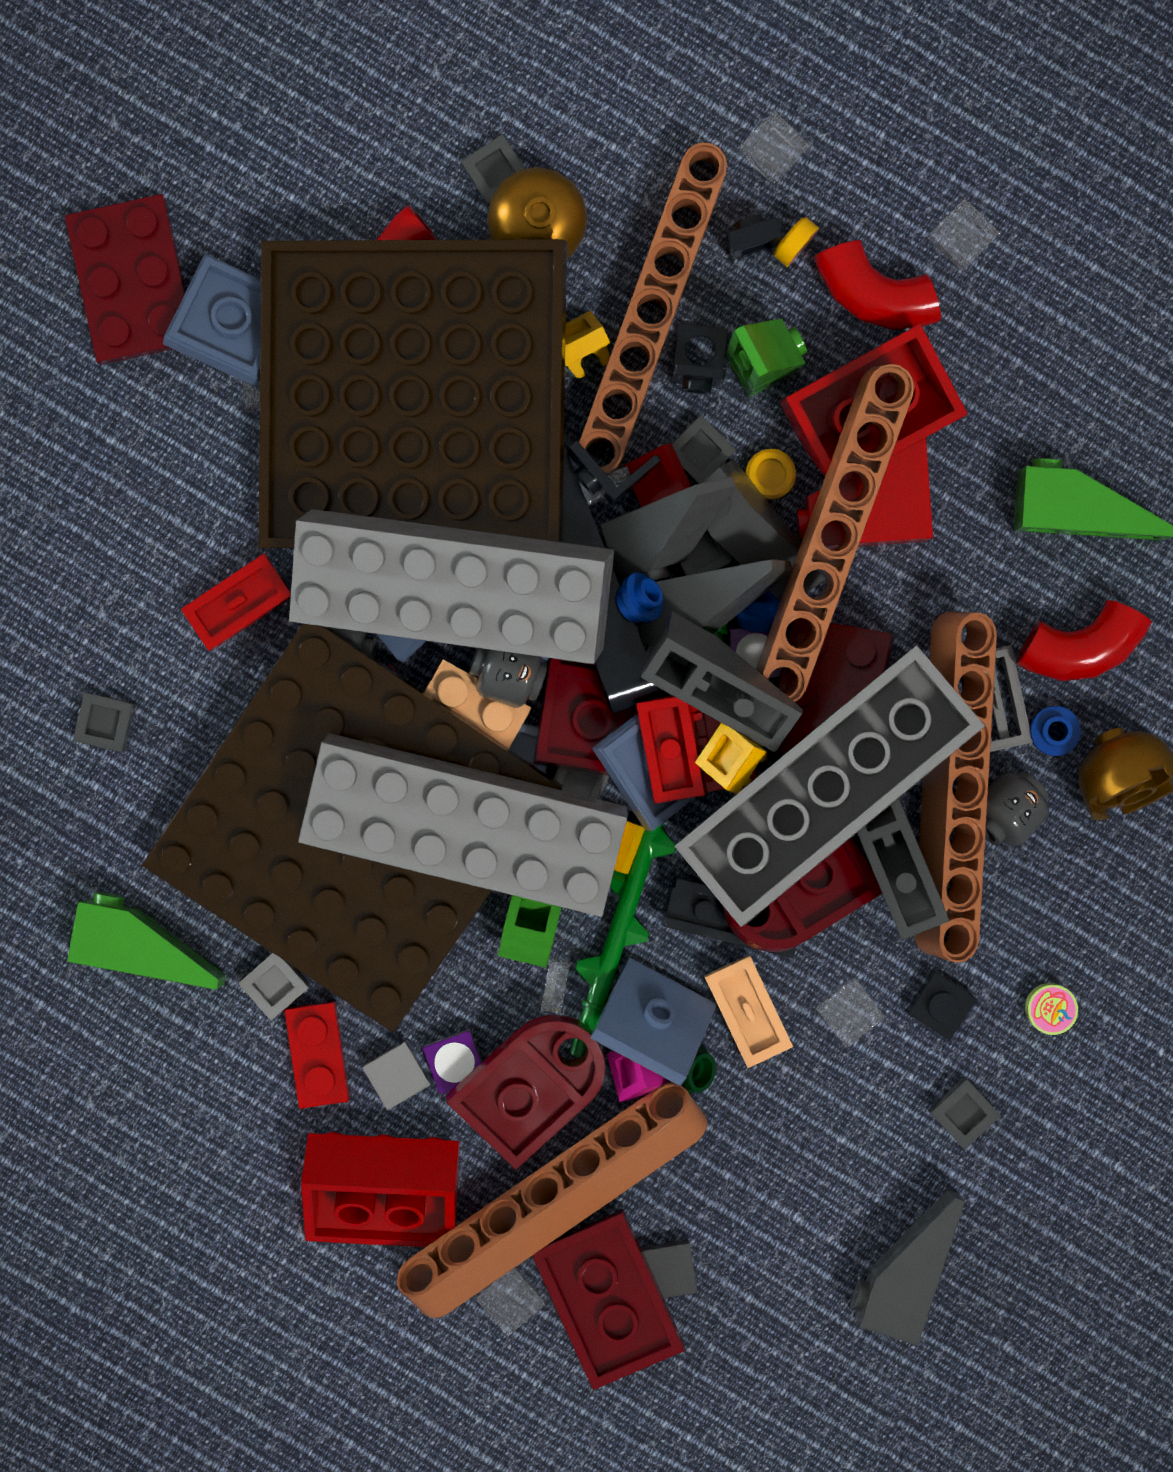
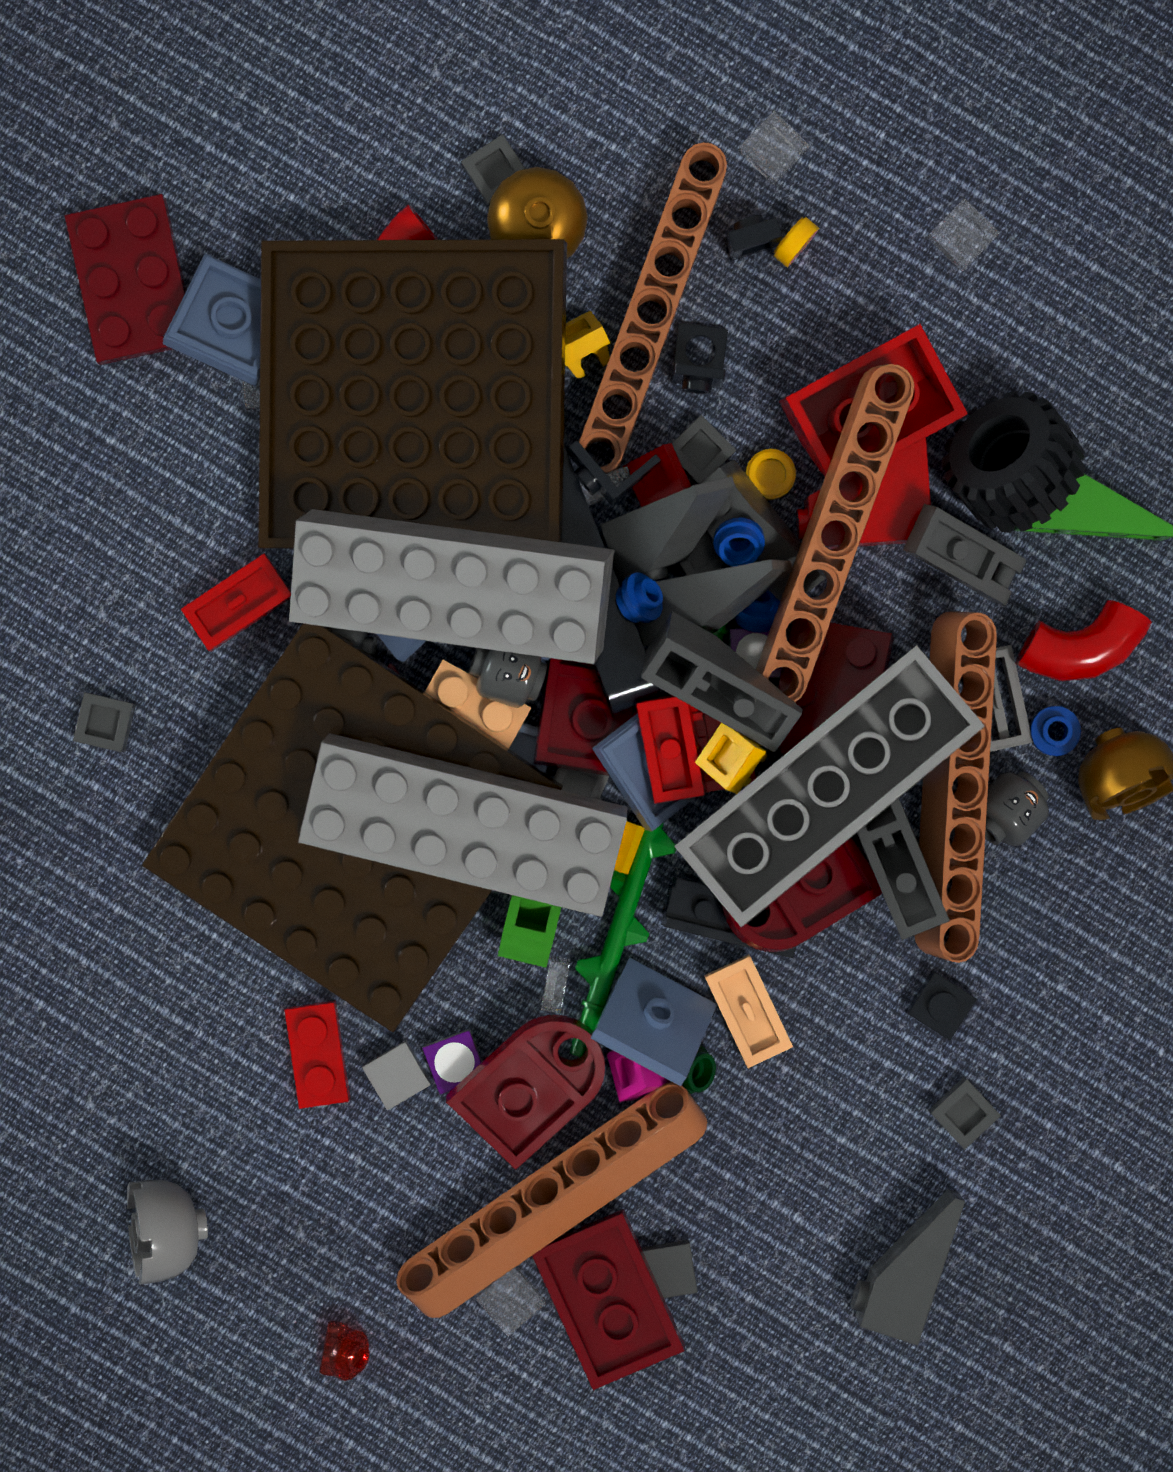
(131, 942): bright green slope -> none
(163, 1229): none -> light grey cylinder
(274, 985): light grey tile -> none
(344, 1351): none -> clear red plate
(379, 1189): red slope -> none
(741, 552): none -> blue plate
(765, 354): bright green slope -> none
(850, 1012): clear tile -> none
(873, 296): red cylinder -> none
(964, 554): none -> dark grey plate
(1033, 483): none -> black tyre
(1051, 1008): tile -> none

